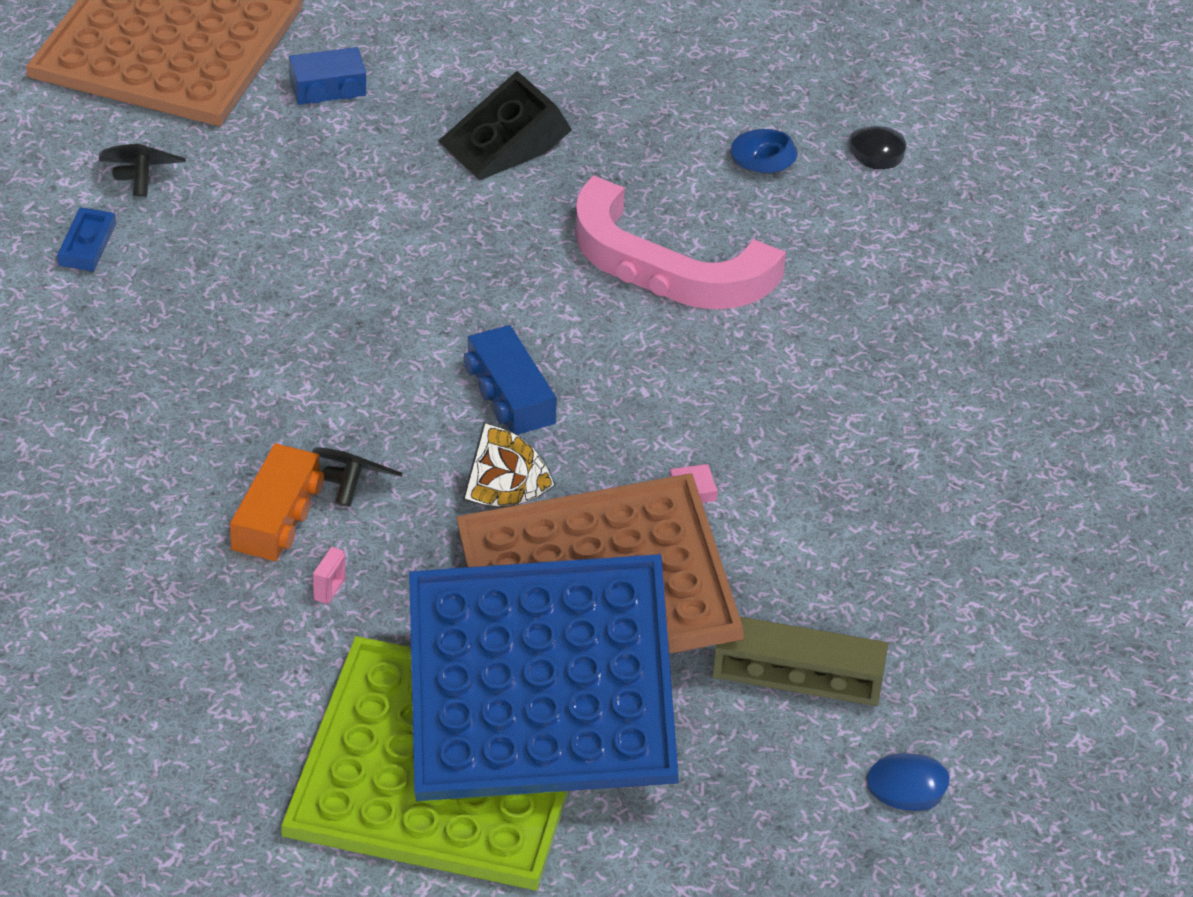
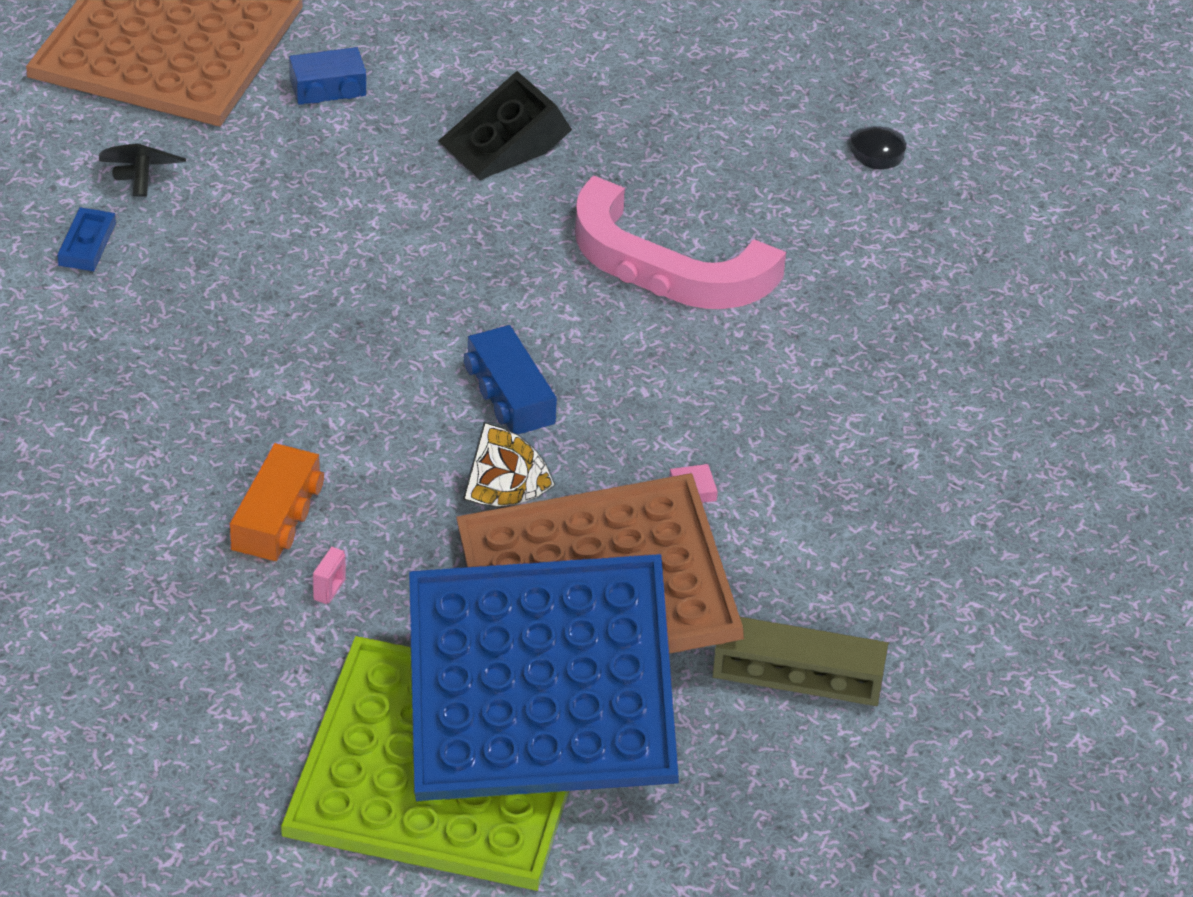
(350, 475): pearl dark grey shield -> none
(764, 150): blue hat -> none
(908, 781): blue hat -> none

